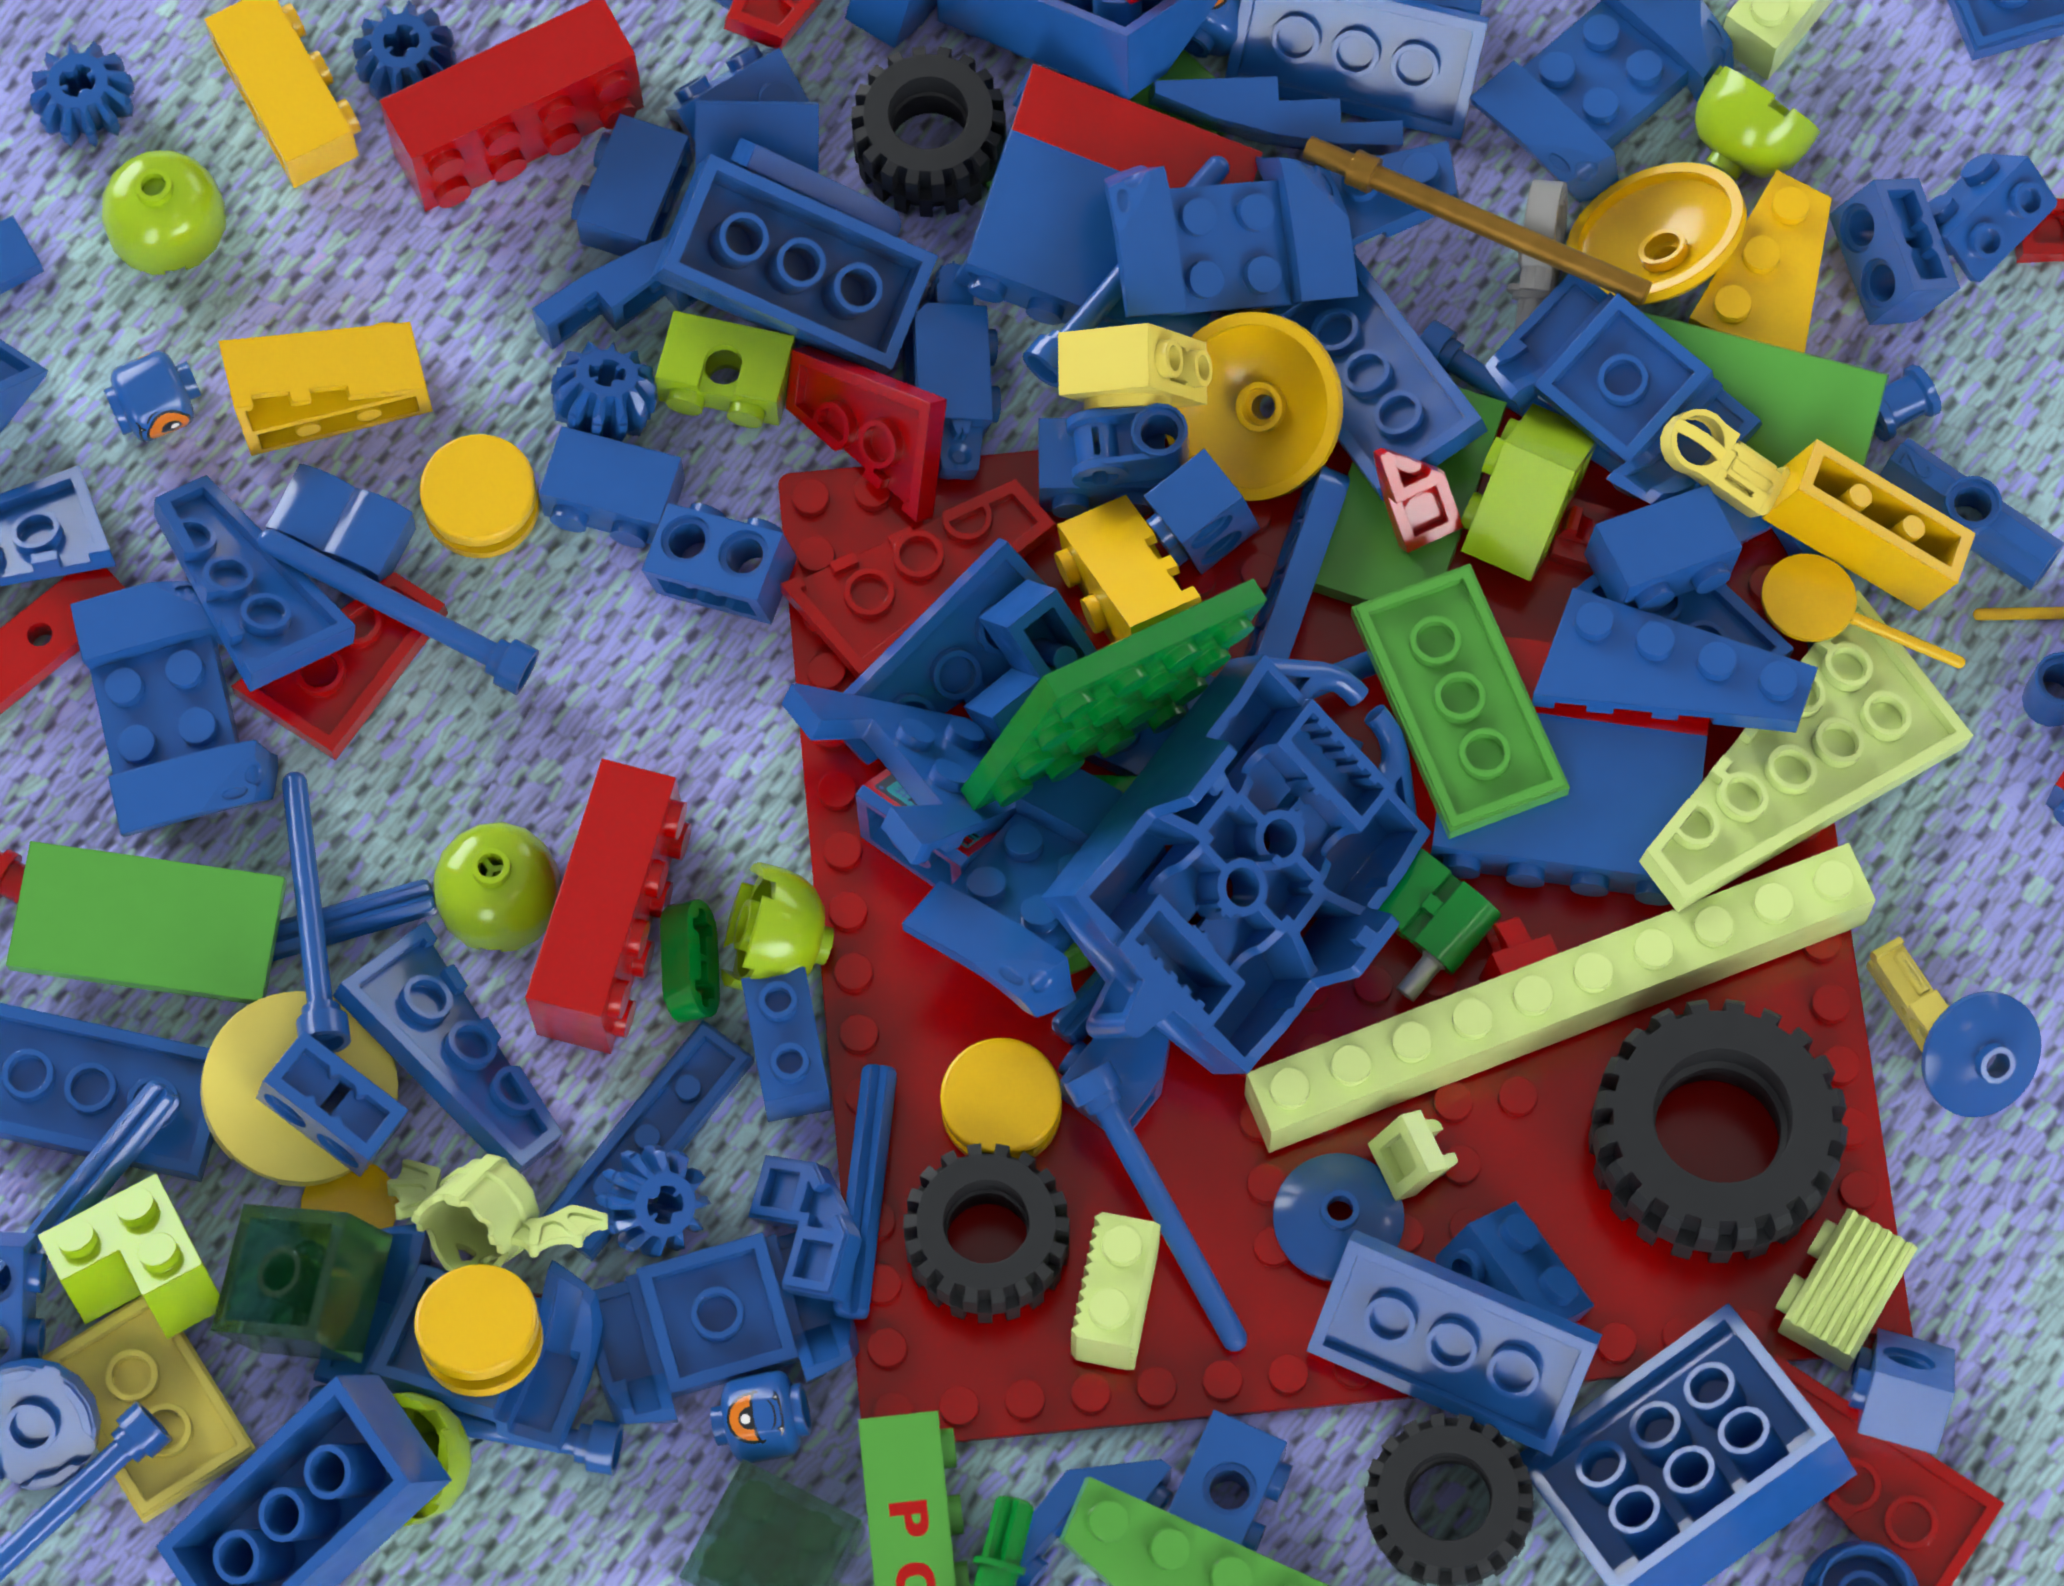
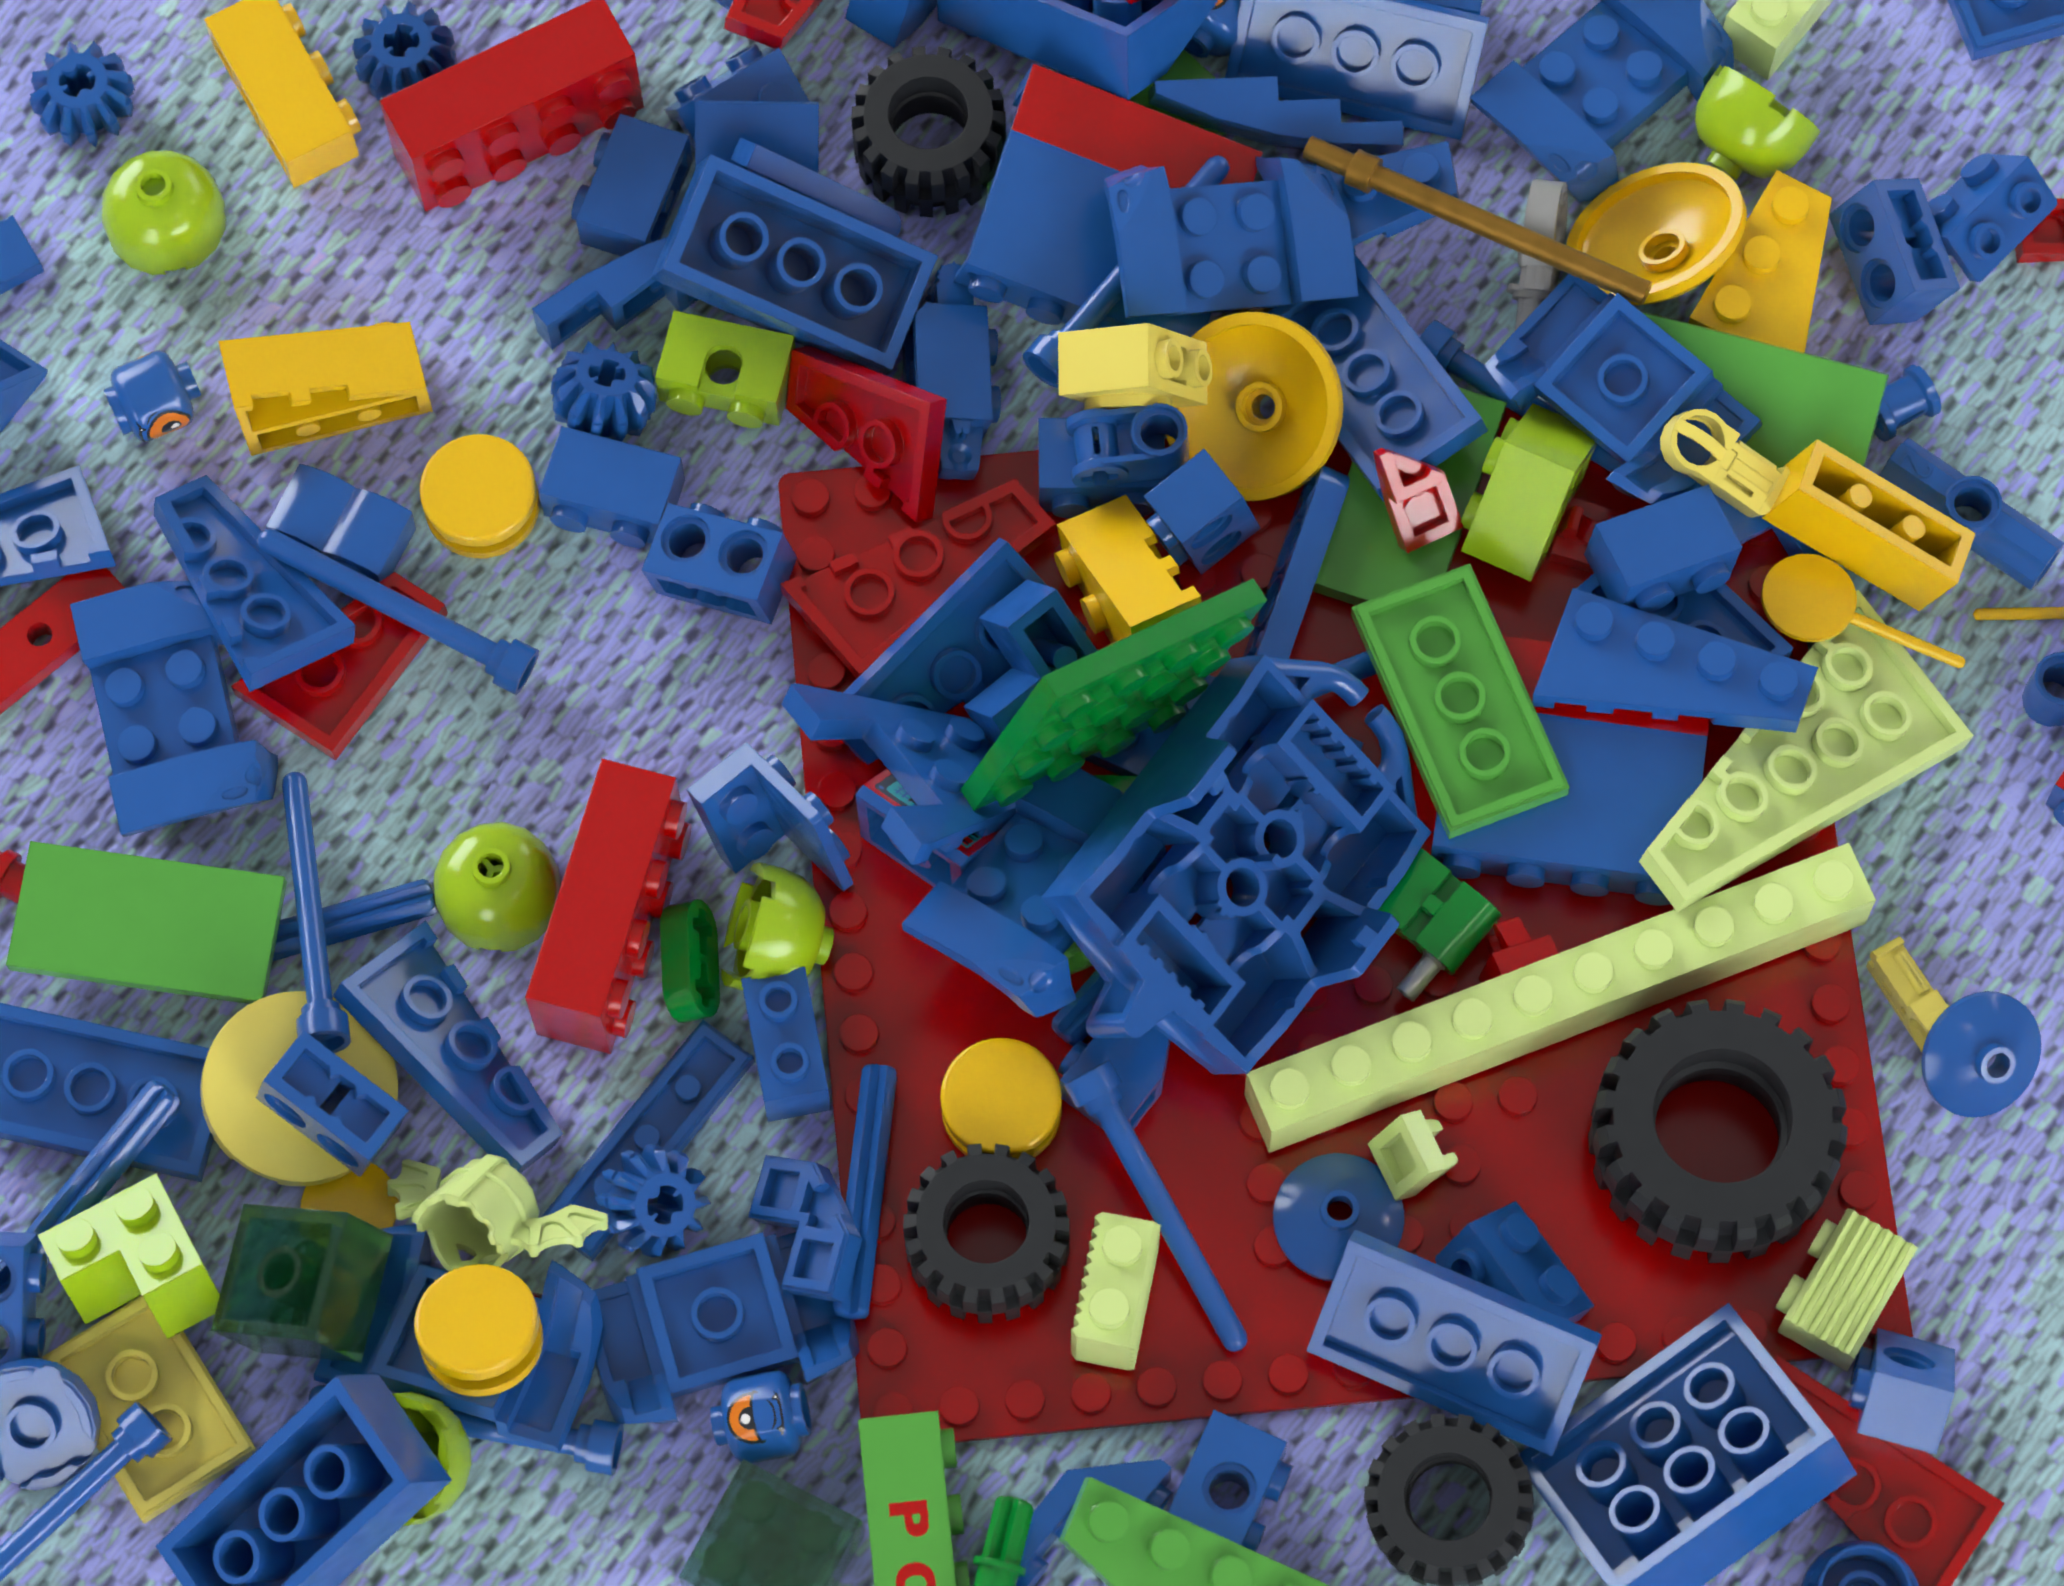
(754, 803): none -> blue bracket

